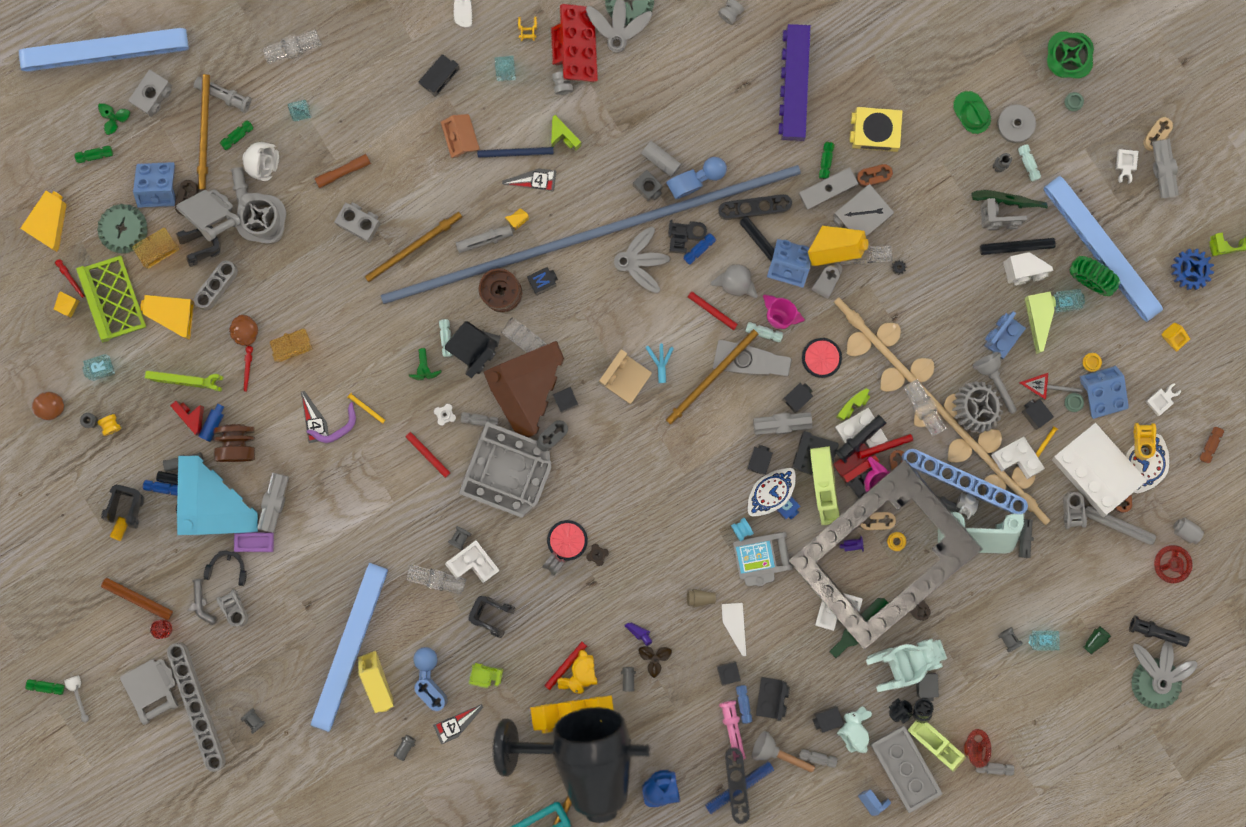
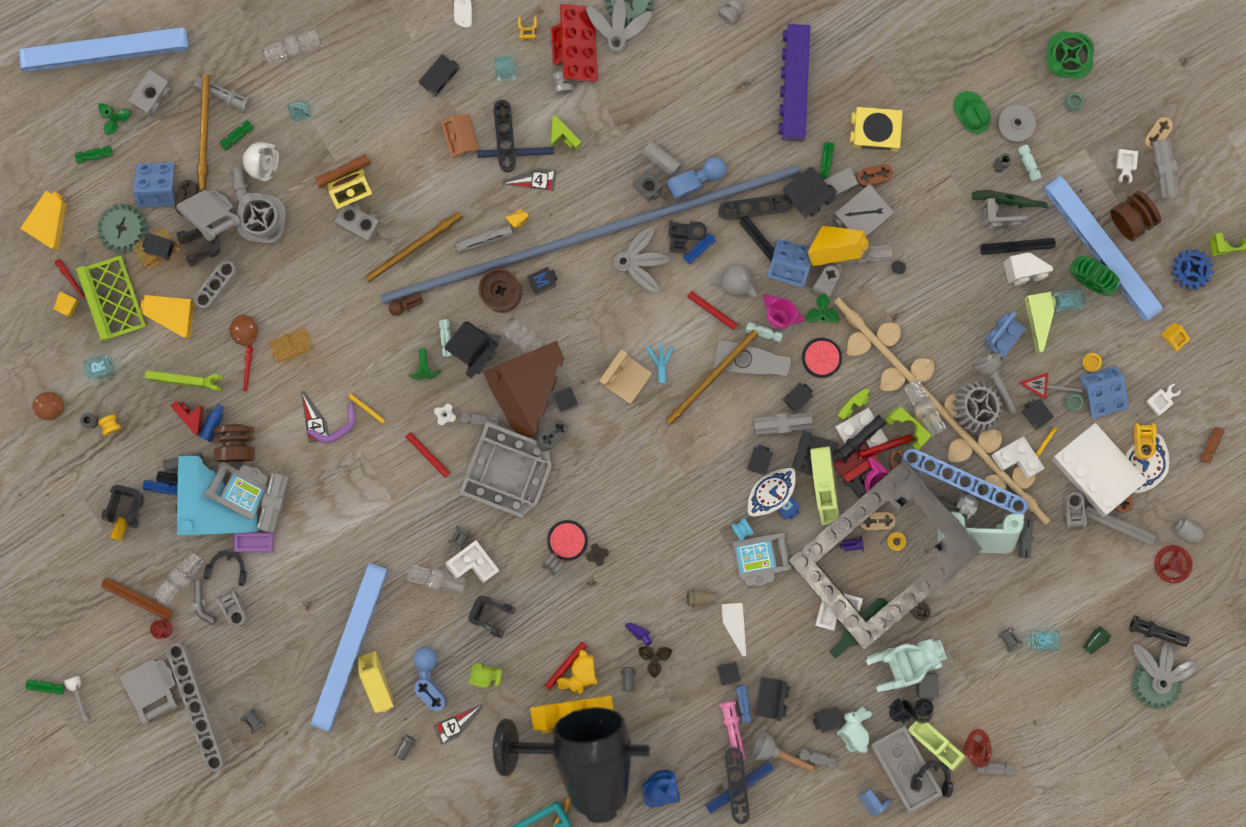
(158, 246): none -> black brick
(178, 577): none -> clear piece
(243, 490): none -> piece
(349, 189): none -> light yellow brick
(396, 308): none -> reddish brown axle
(504, 135): none -> black beam
(809, 192): none -> black bracket
(822, 314): none -> green plant
(917, 779): none -> black piece
(920, 434): none -> lime piece
(1135, 216): none -> reddish brown wheel

